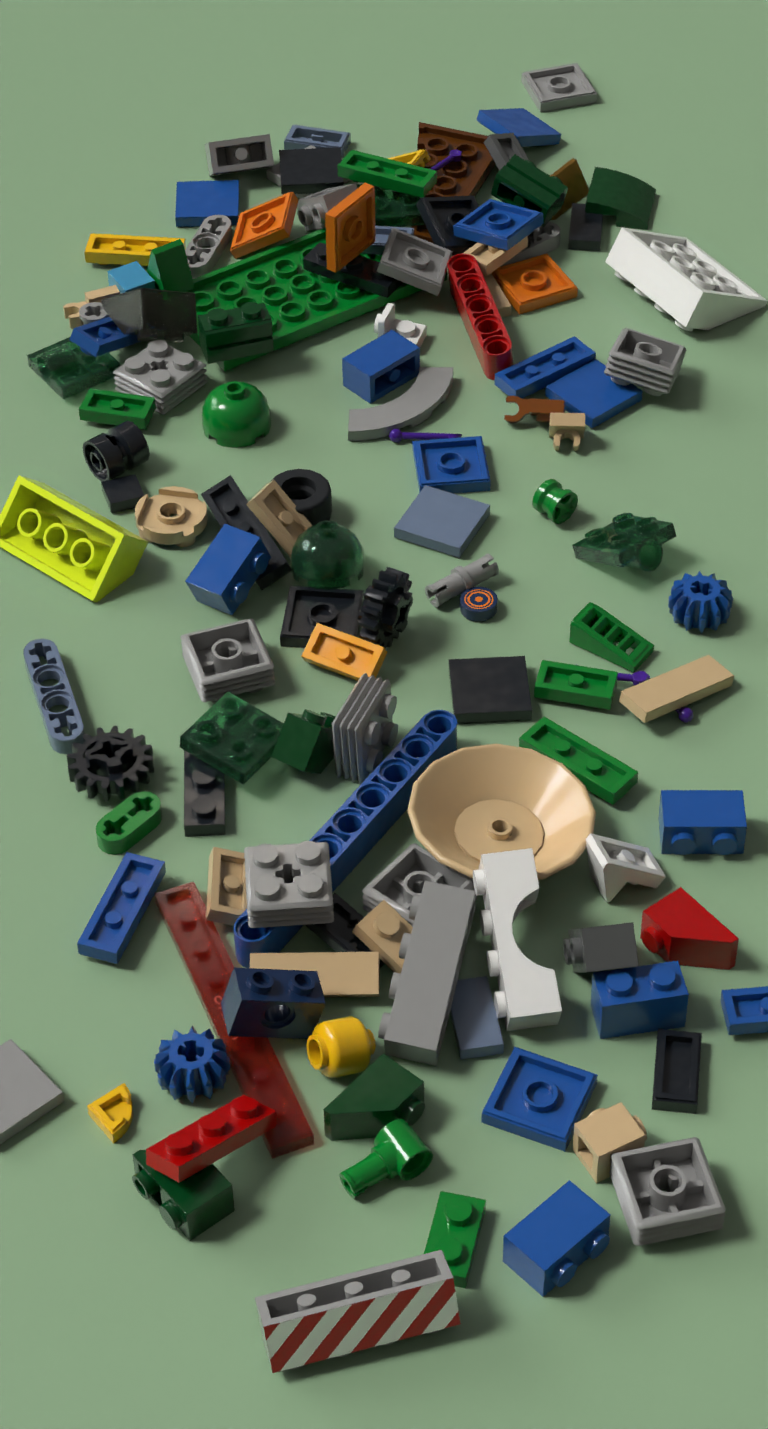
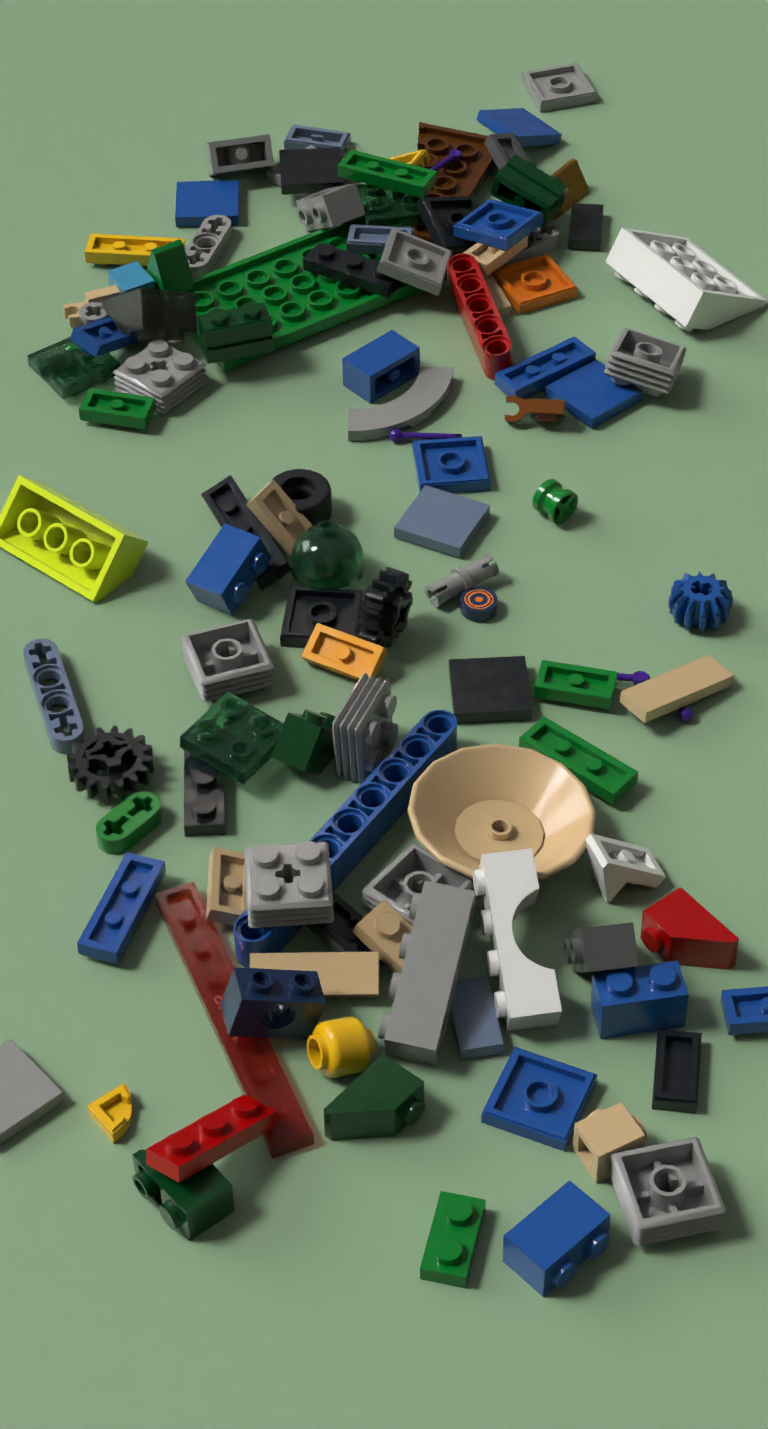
(117, 450): black wheel -> none
(122, 493): black tile -> none
(156, 525): tan plate -> none
(192, 1064): blue gear -> none
(236, 414): green cylinder -> none
(264, 225): orange tile -> none
(350, 227): orange tile -> none
(357, 1311): brick -> none
(395, 1152): green pin -> none
(412, 331): white bracket -> none
(566, 426): tan tile -> none
(594, 621): green slope -> none
(622, 197): dark green slope -> none
(627, 542): clear green plate -> none
(702, 822): blue brick -> none

